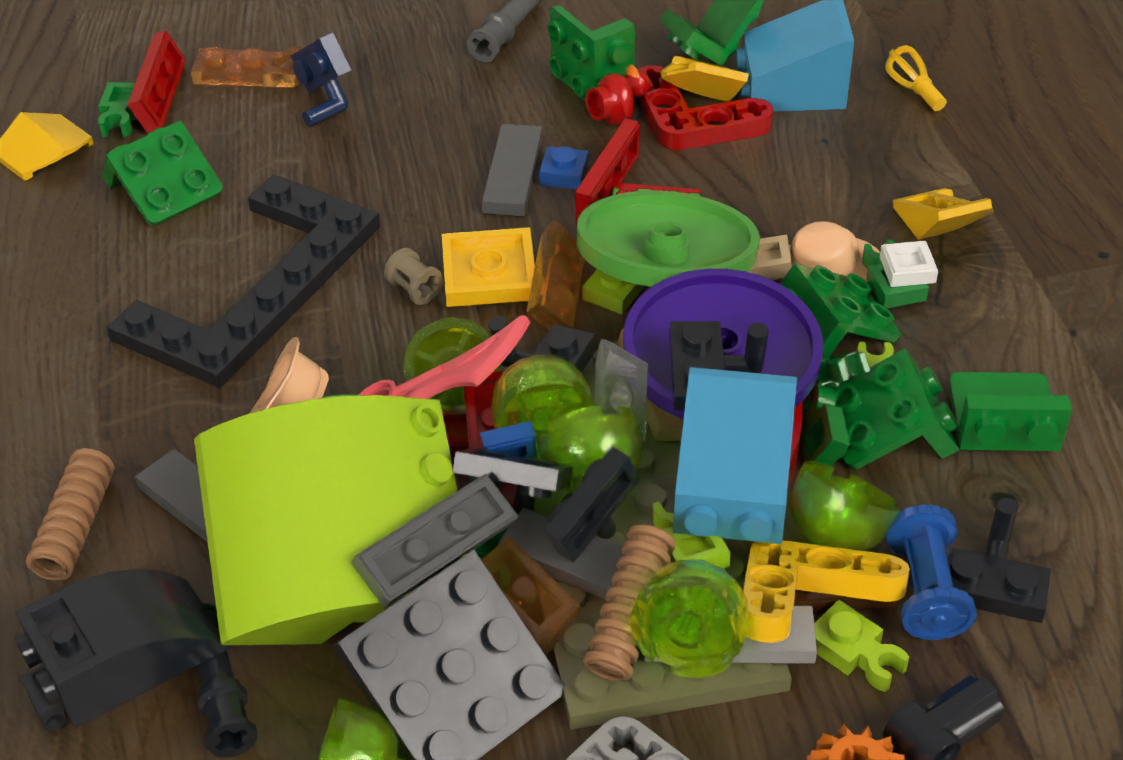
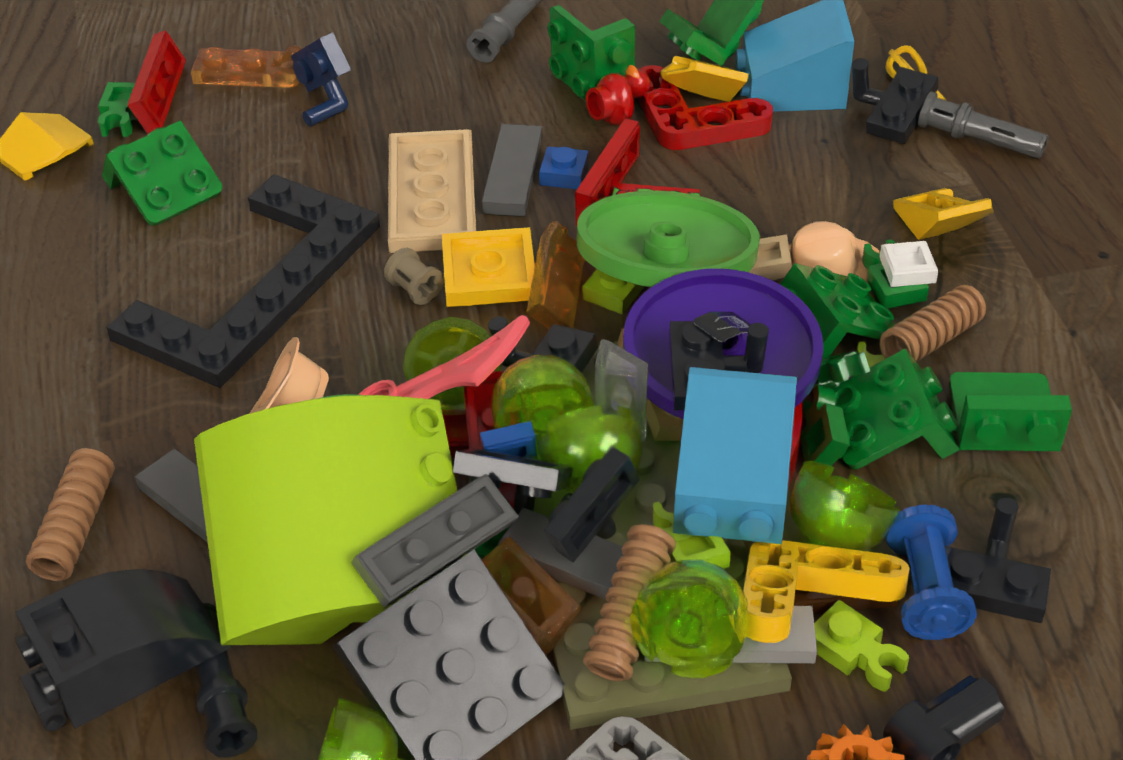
(429, 188): none -> tan tile
(722, 324): none -> black sticker
(898, 106): none -> black plate
(935, 323): none -> medium nougat piece
(966, 121): none -> dark grey pin

